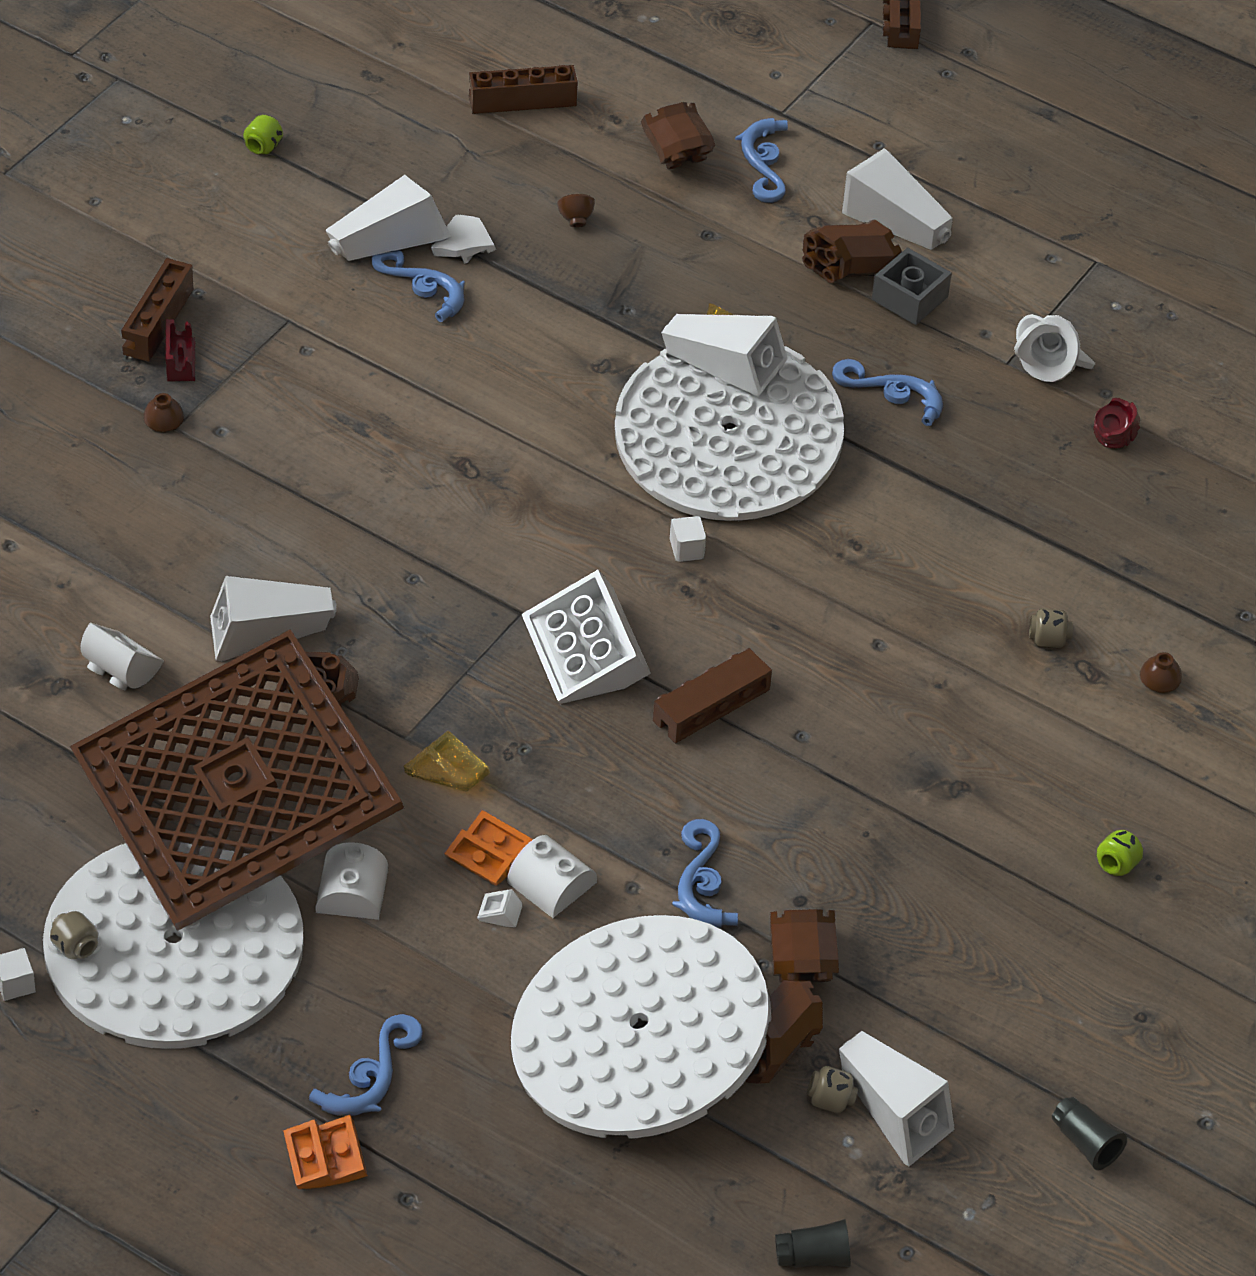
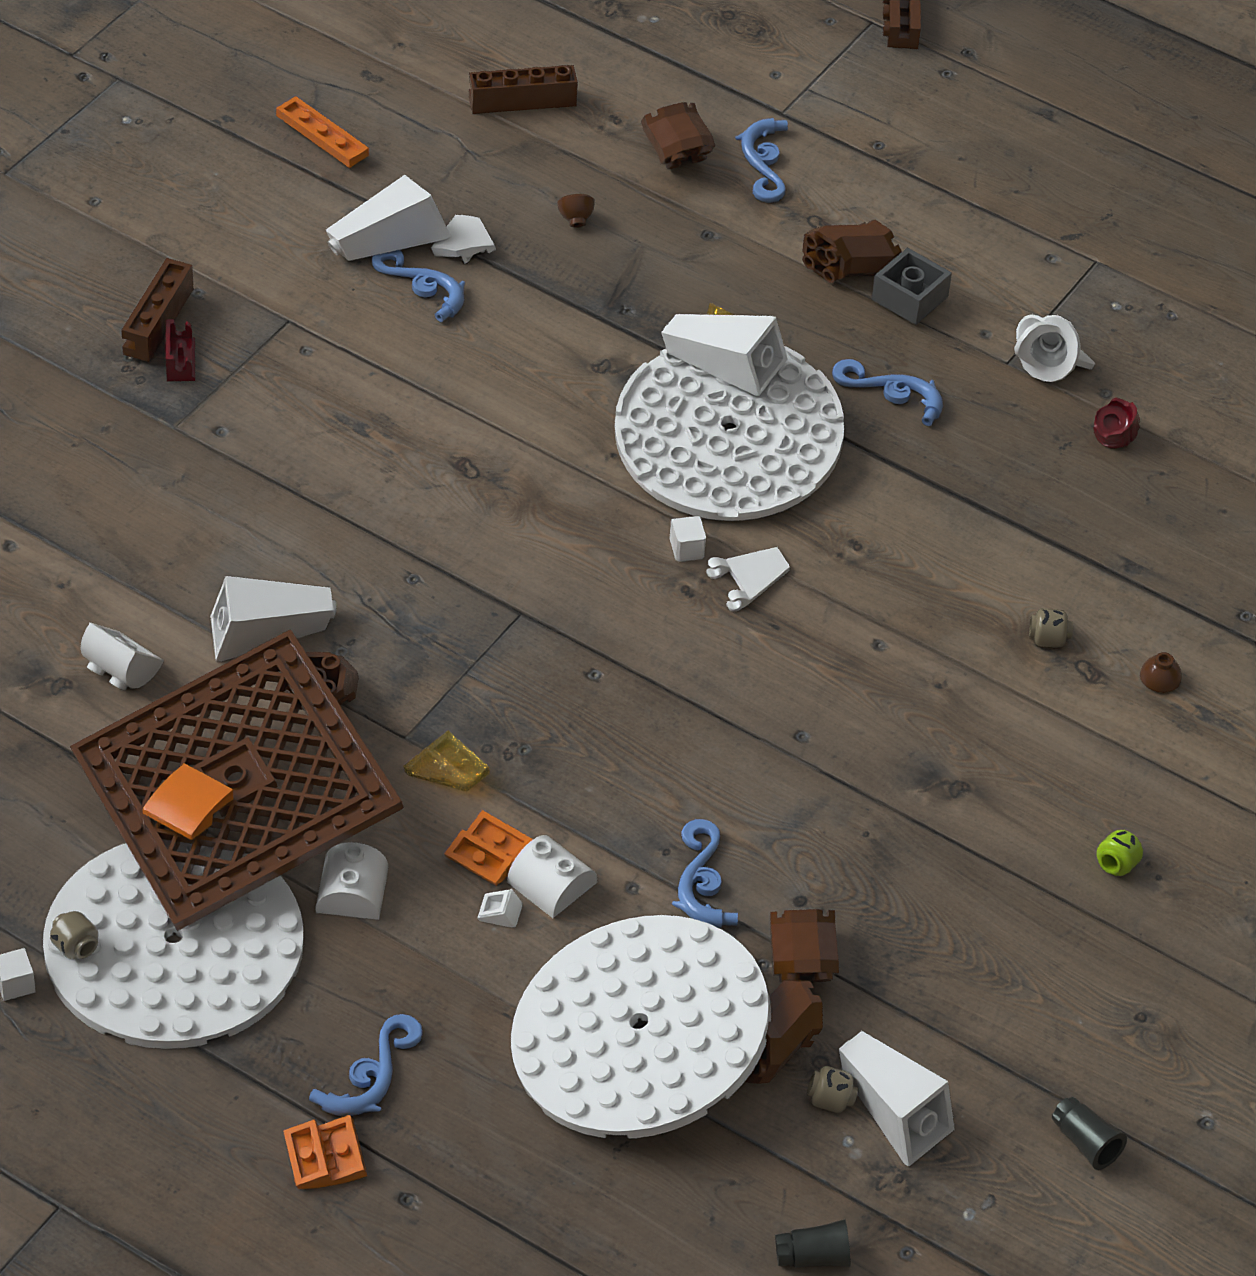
(163, 413): reddish brown brick -> none
(187, 801): none -> orange slope
(263, 134): lime head -> none
(322, 132): none -> orange plate
(585, 640): white slope -> none
(712, 695): reddish brown brick -> none
(752, 573): none -> white flag
(892, 196): white slope -> none

